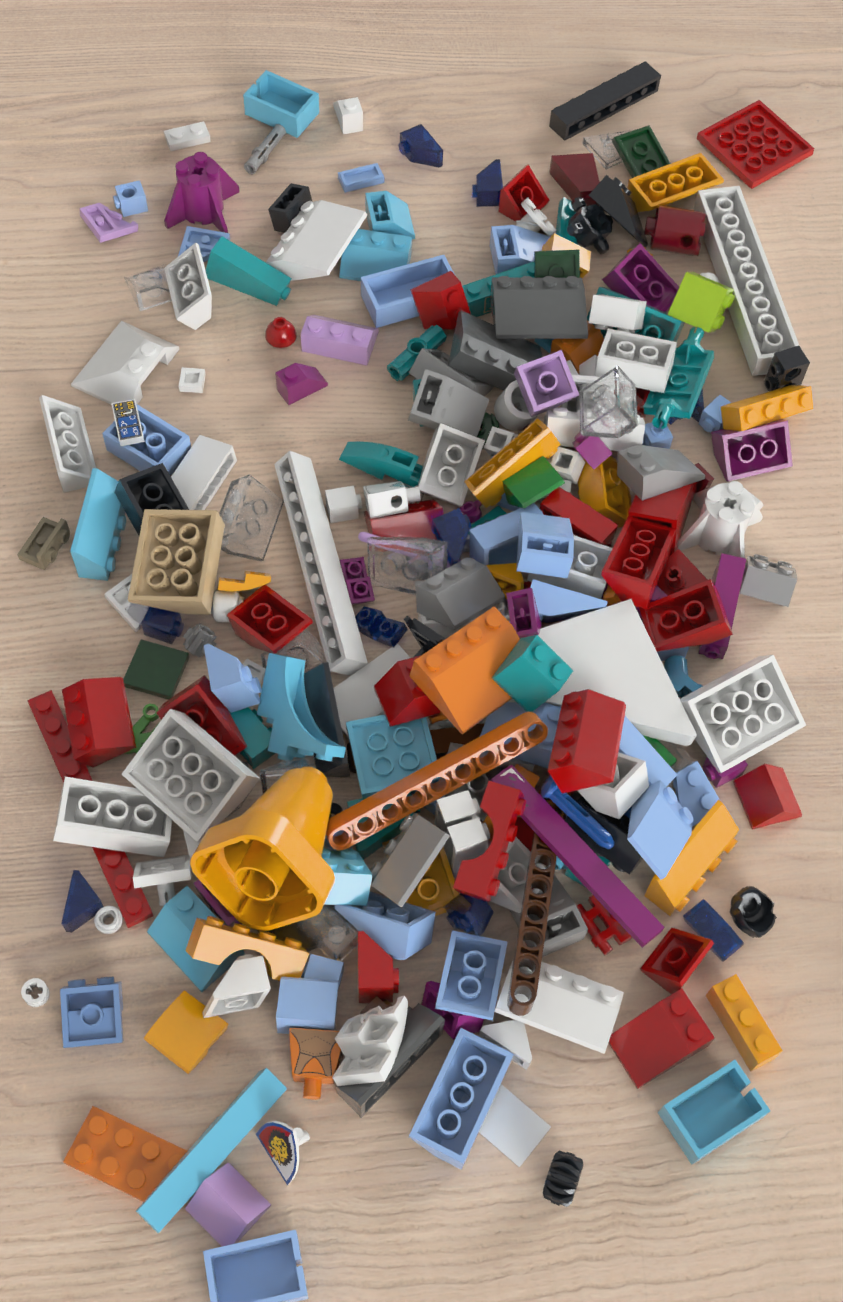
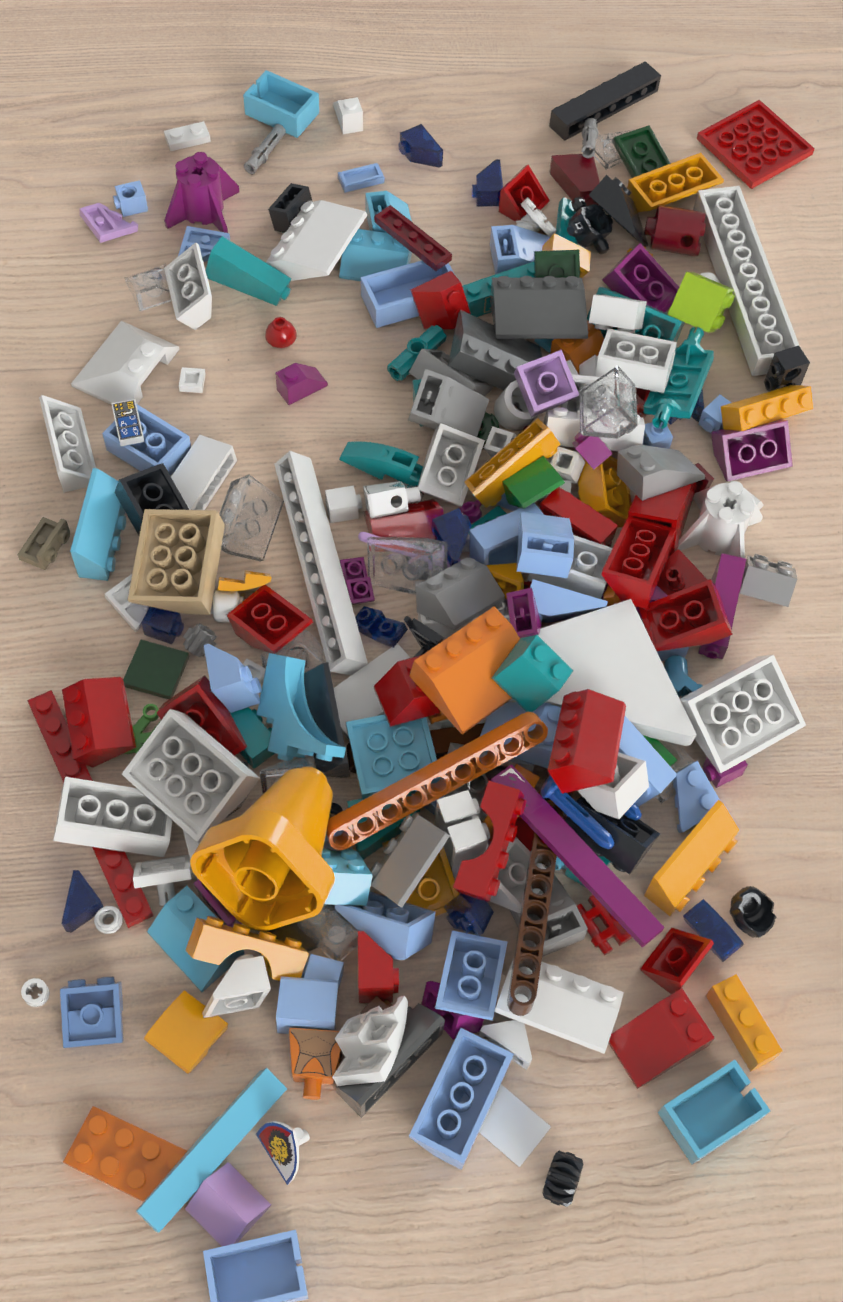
(338, 339): lavender slope -> none
(413, 238): none -> dark red plate
(589, 137): none -> light grey pin
(659, 827): light blue slope -> none
(767, 796): red slope -> none

